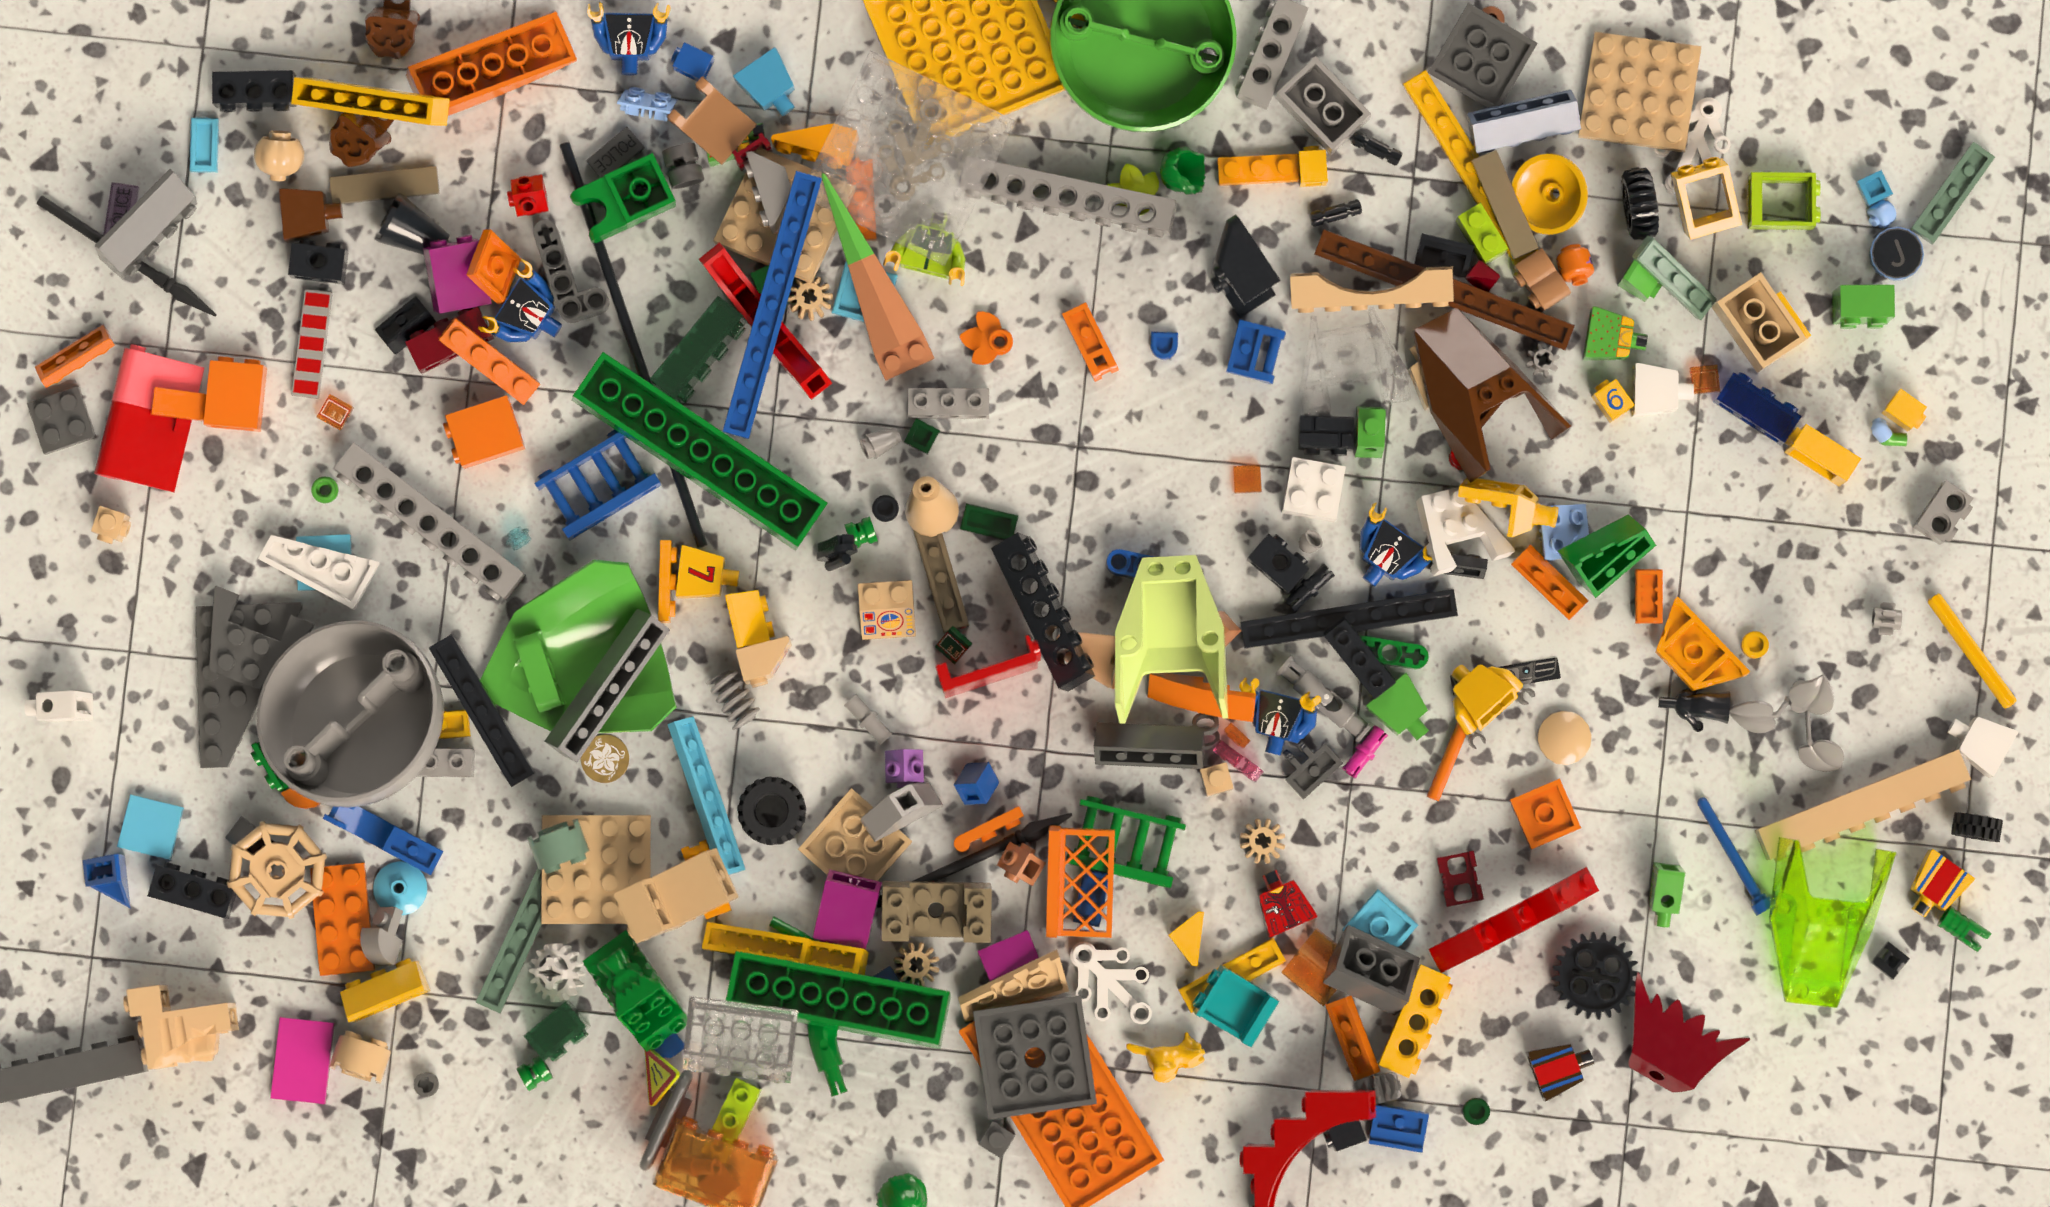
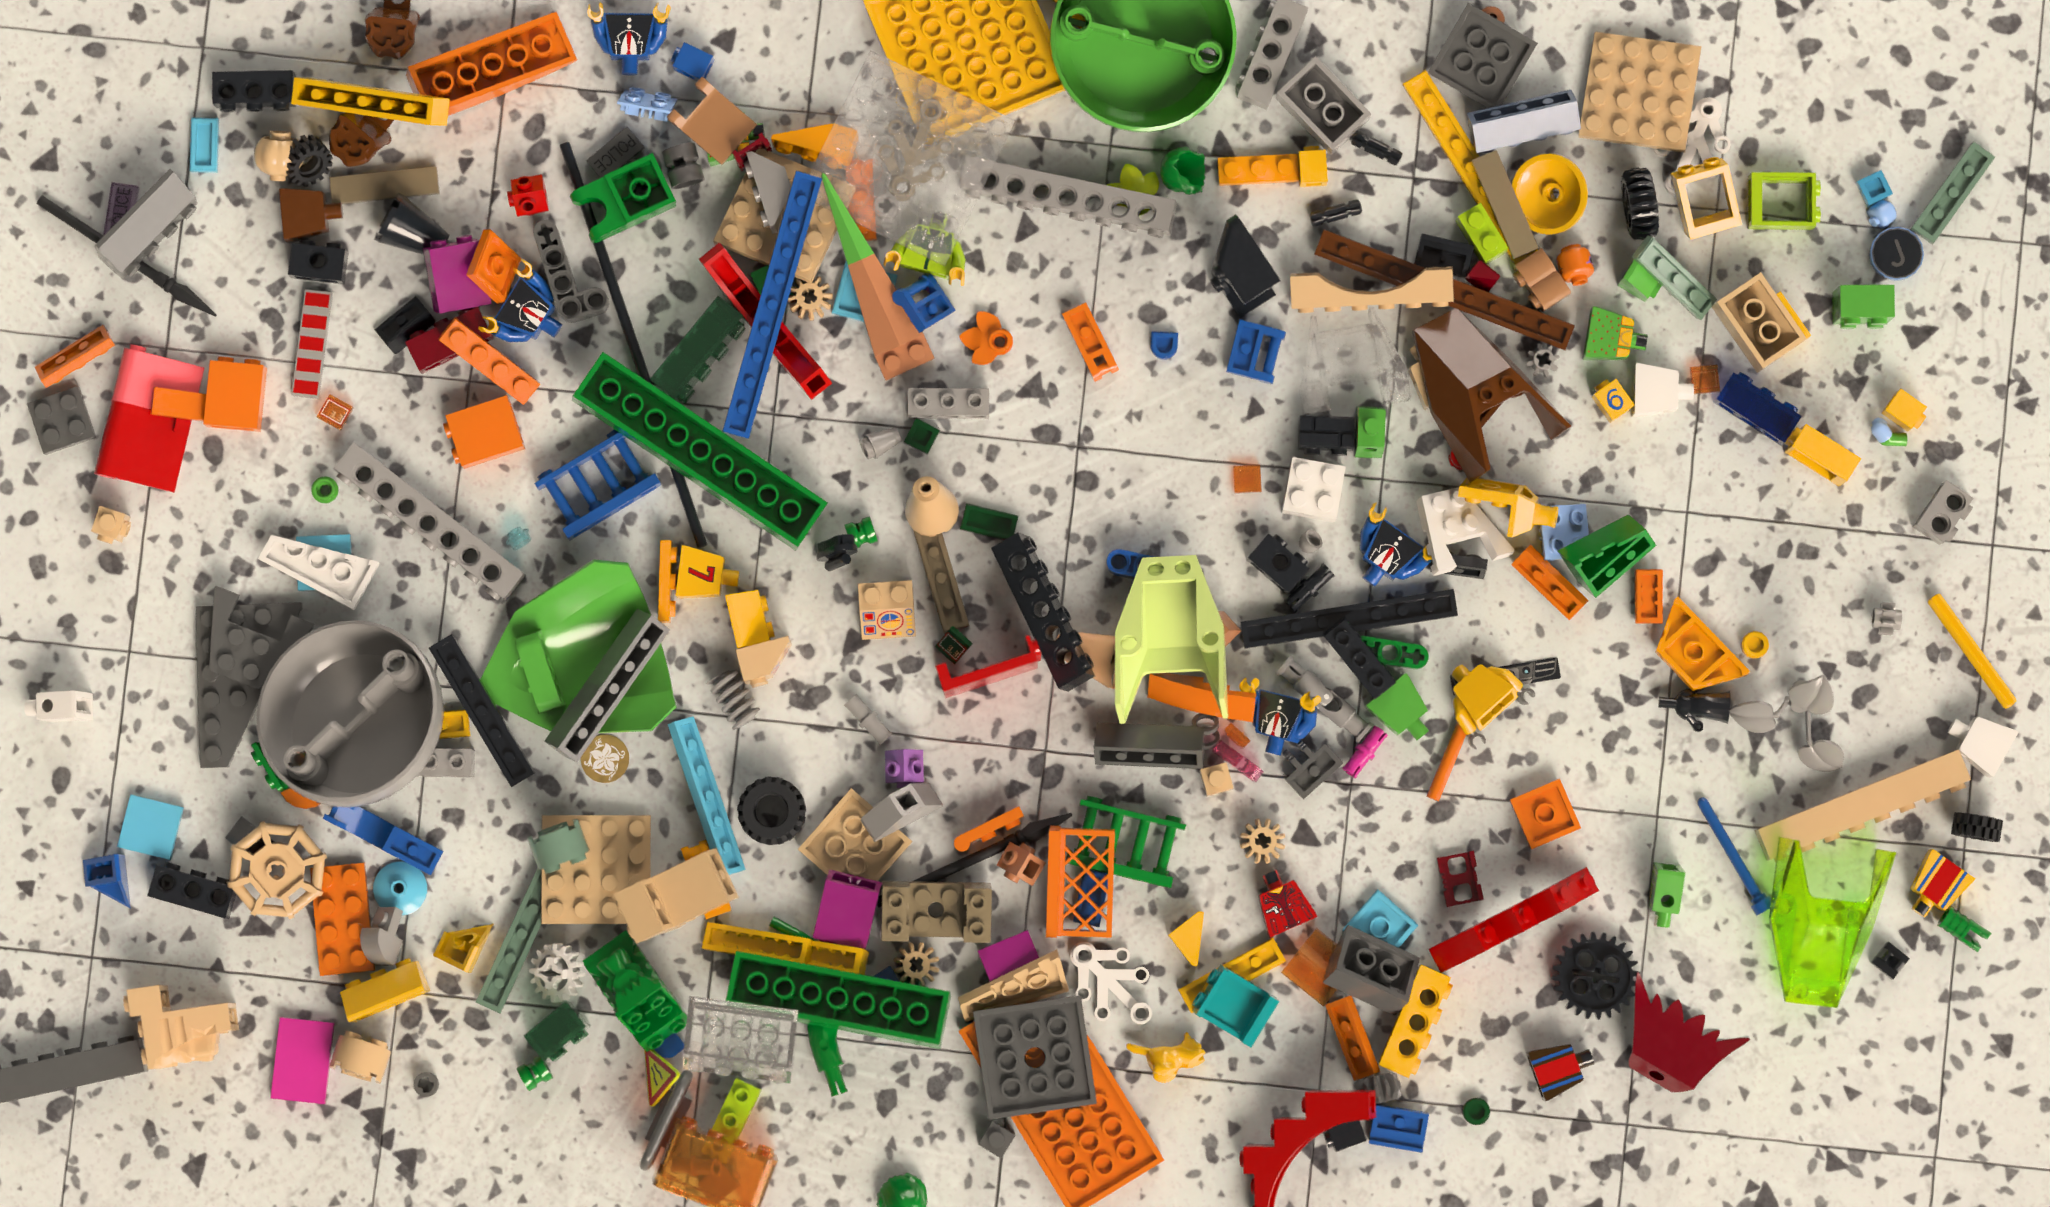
(314, 167): none -> black tyre
(463, 946): none -> yellow slope
(767, 82): dark azure torso -> none
(885, 508): black plate -> none
(928, 310): none -> blue plate
(976, 783): blue panel -> none
(1564, 737): tan dish -> none

